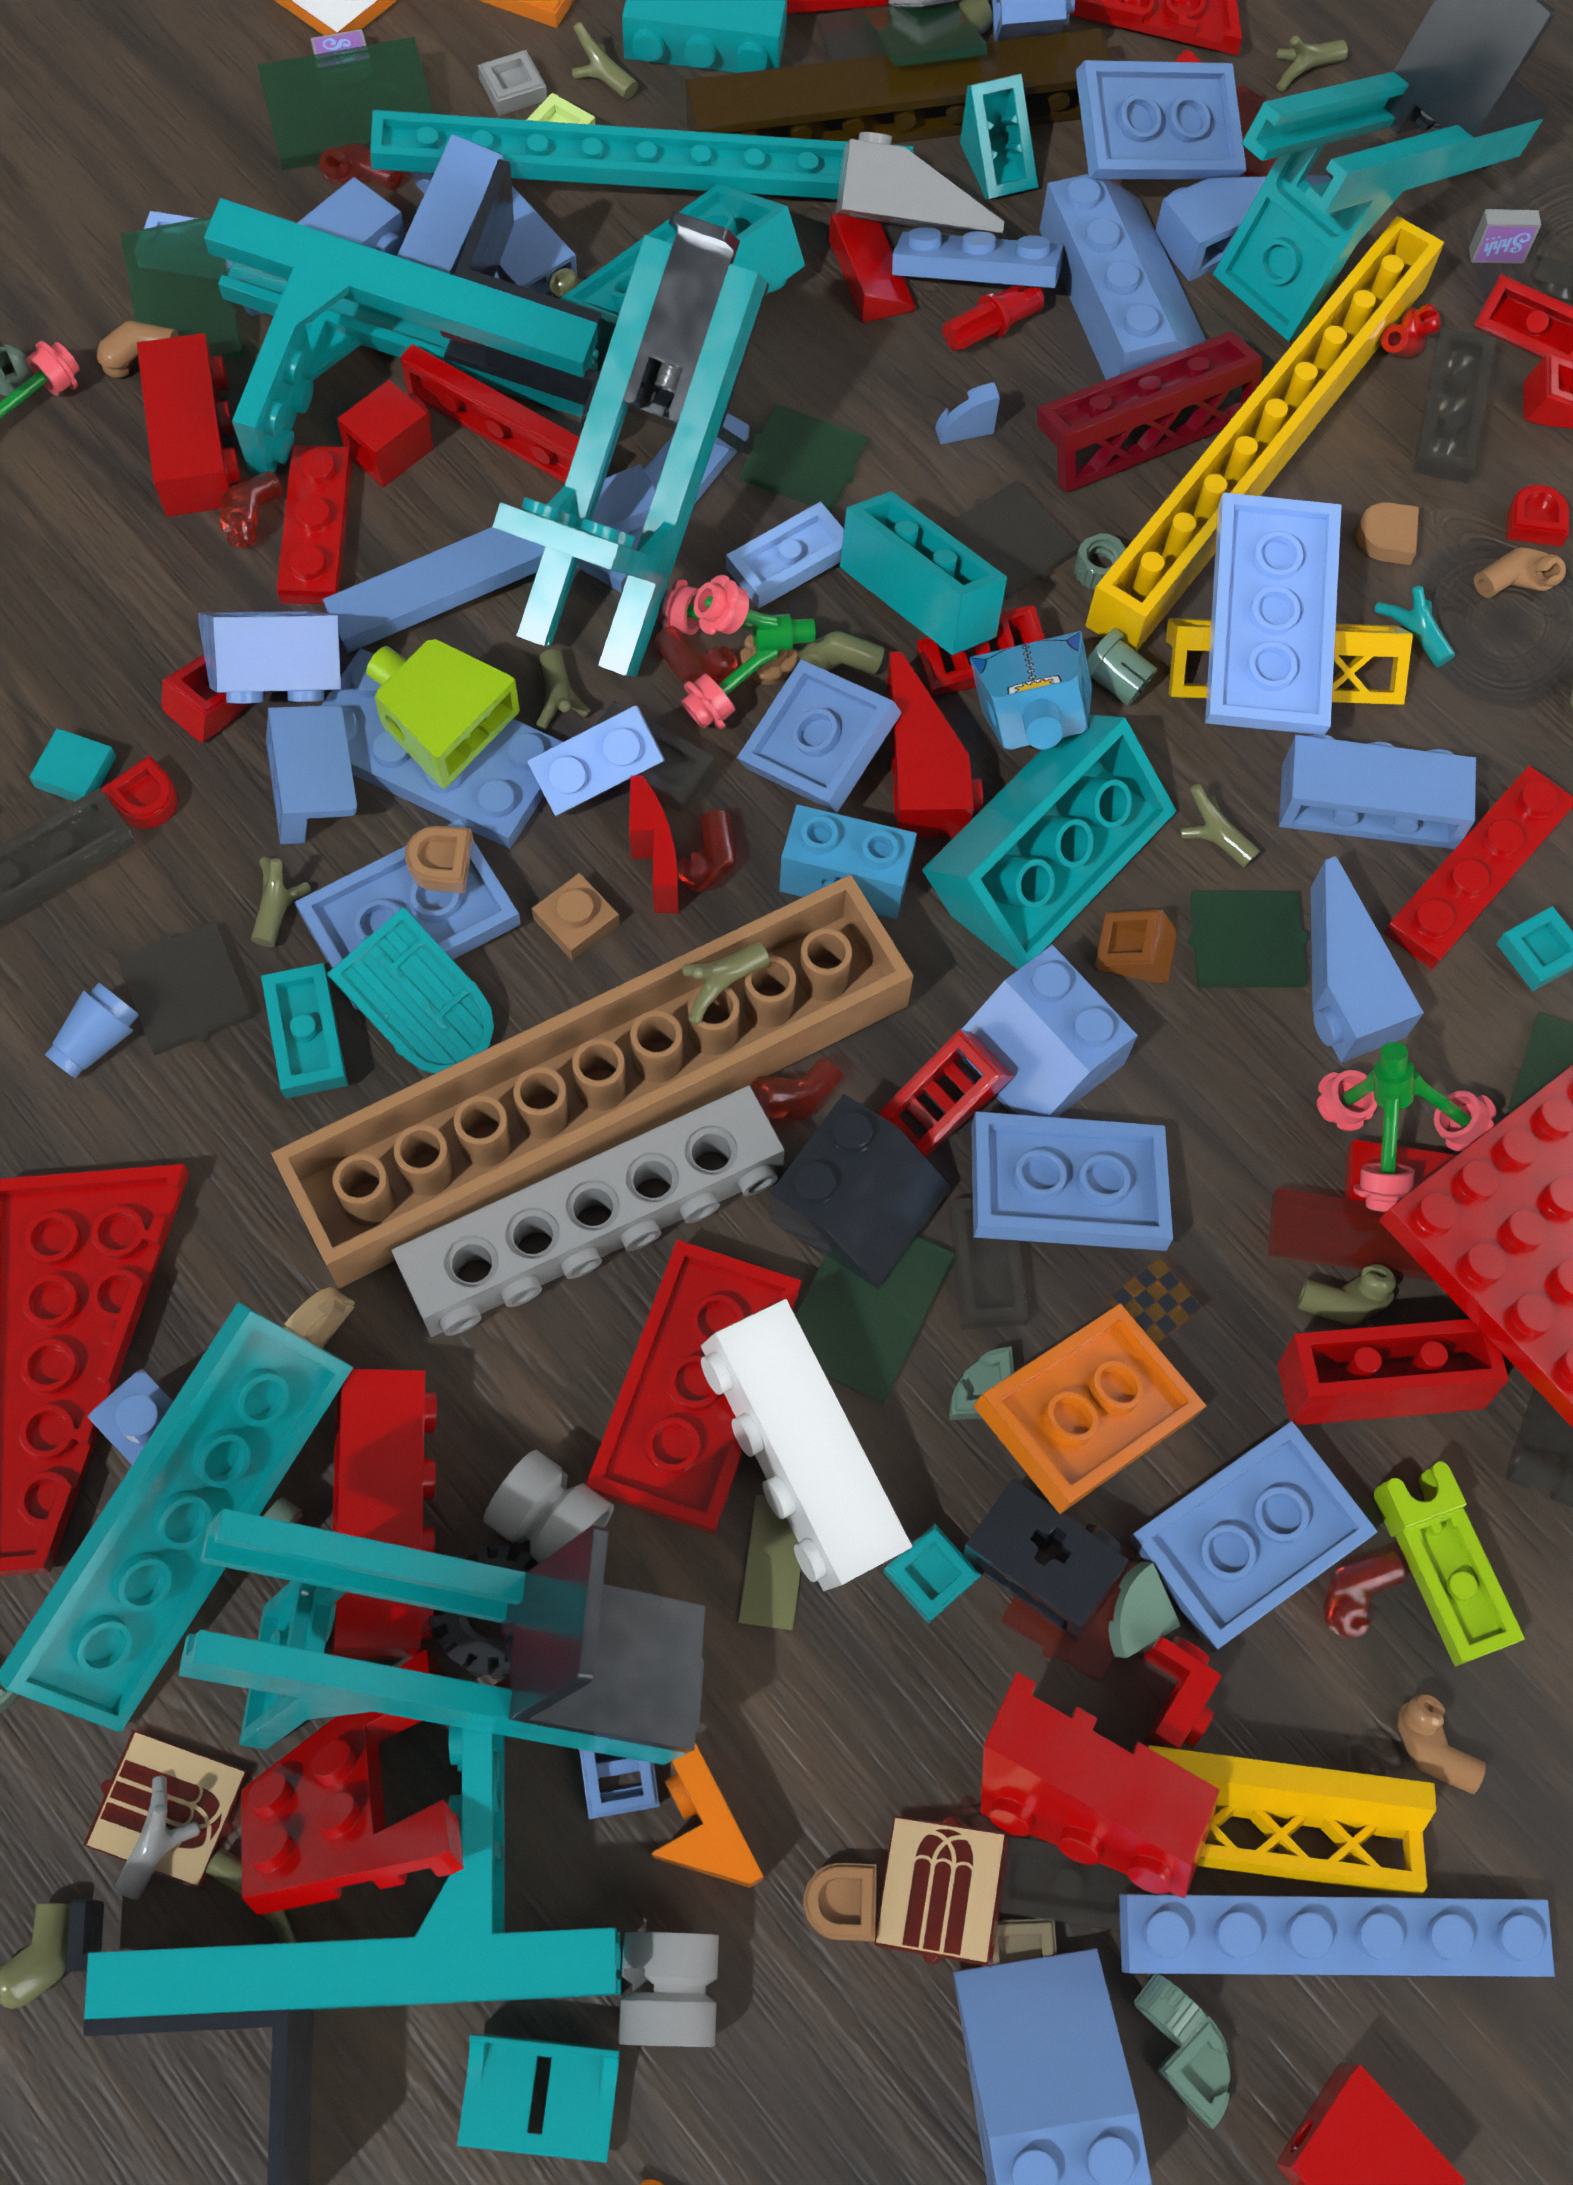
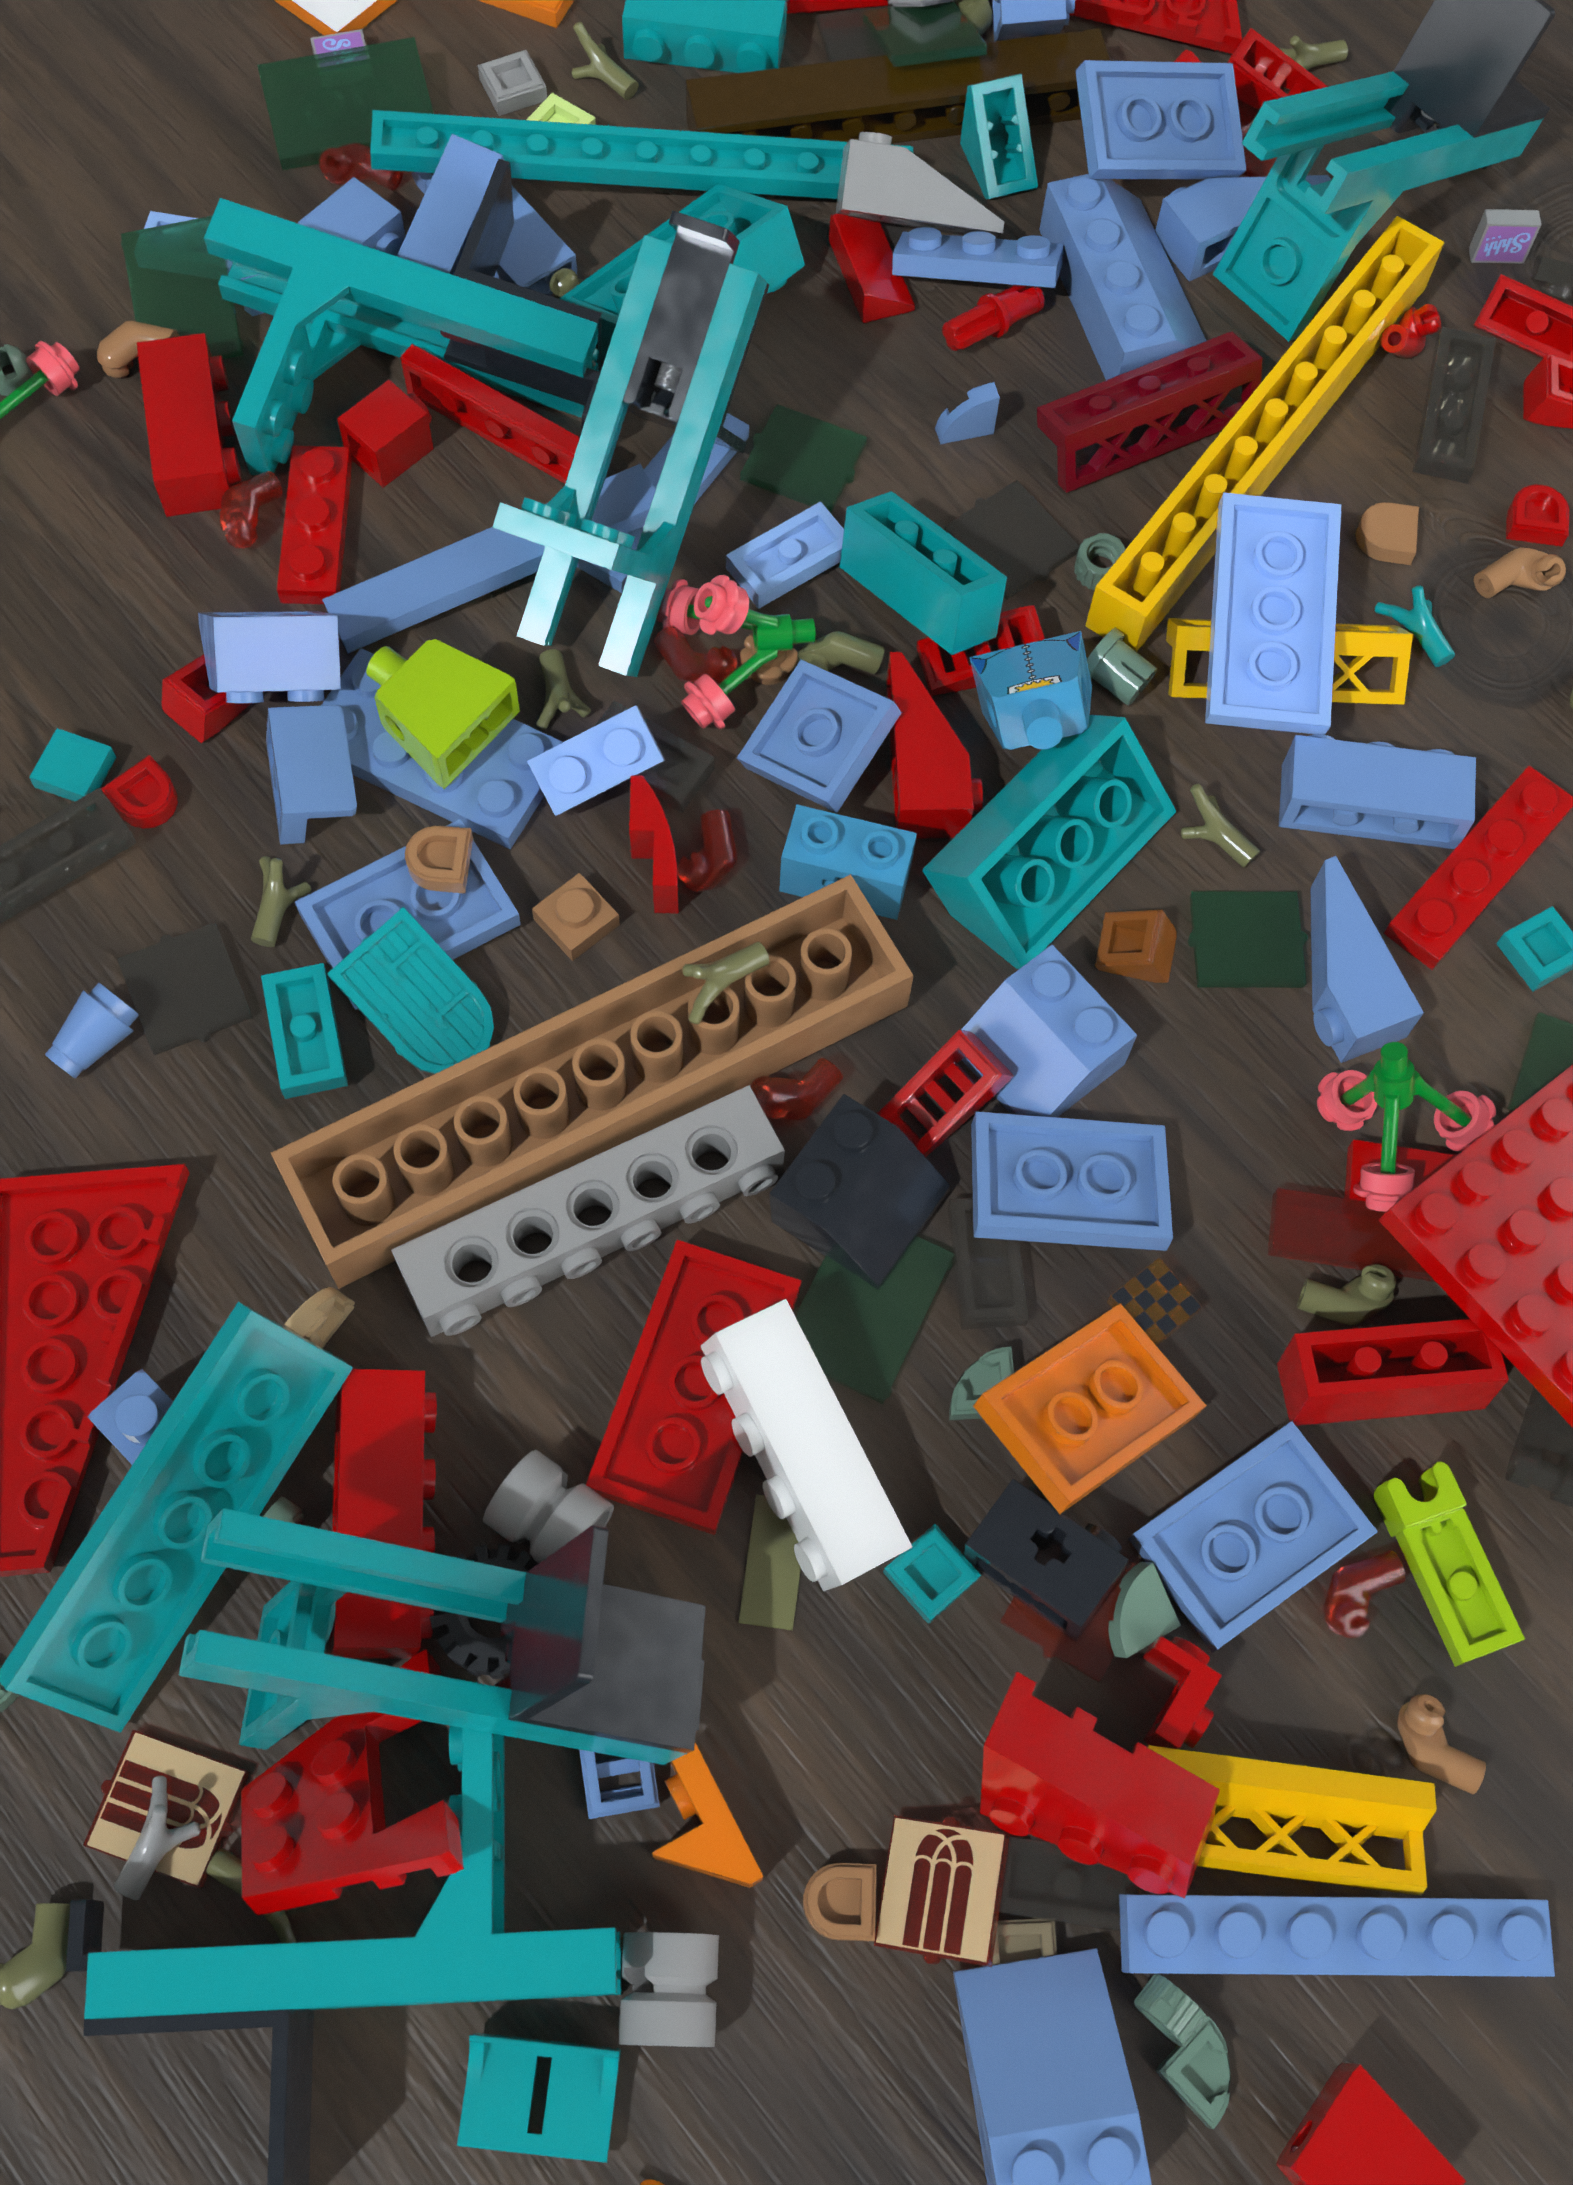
(1264, 68): none -> red slope

